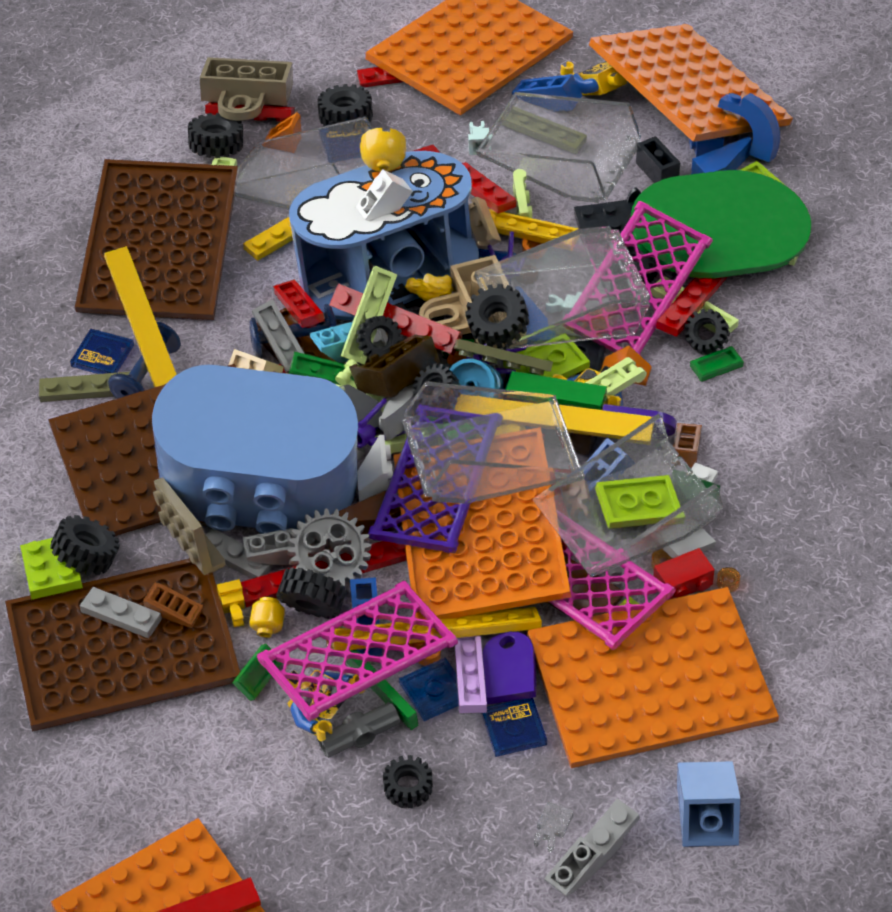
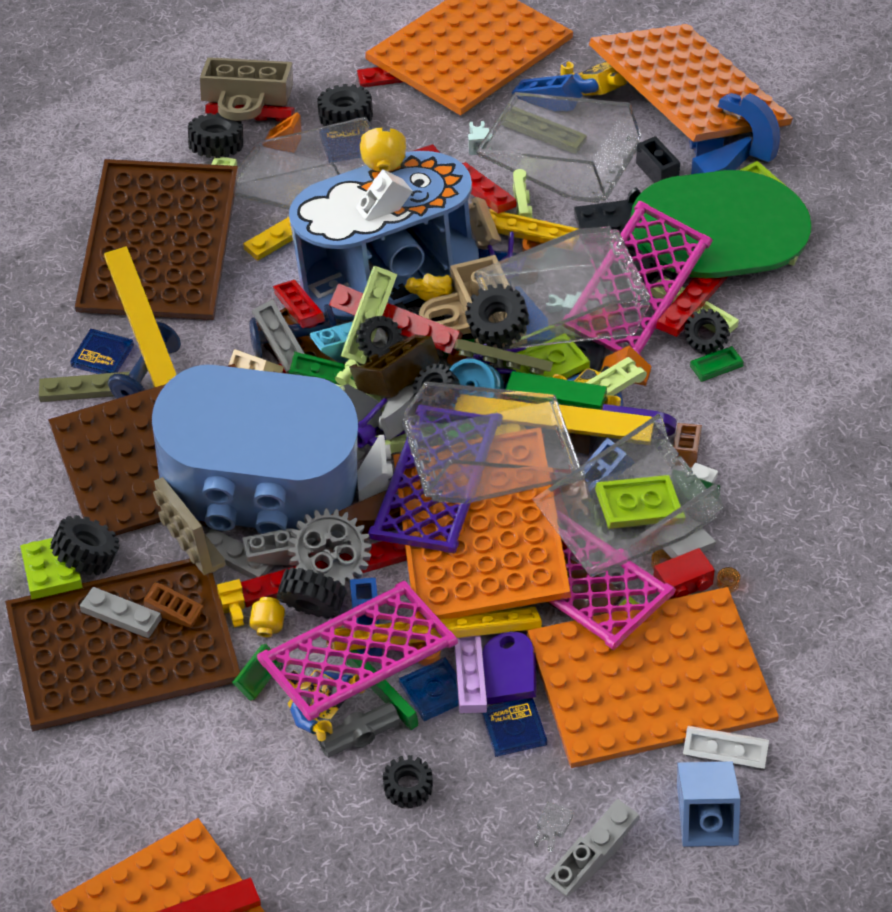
(726, 747): none -> white plate

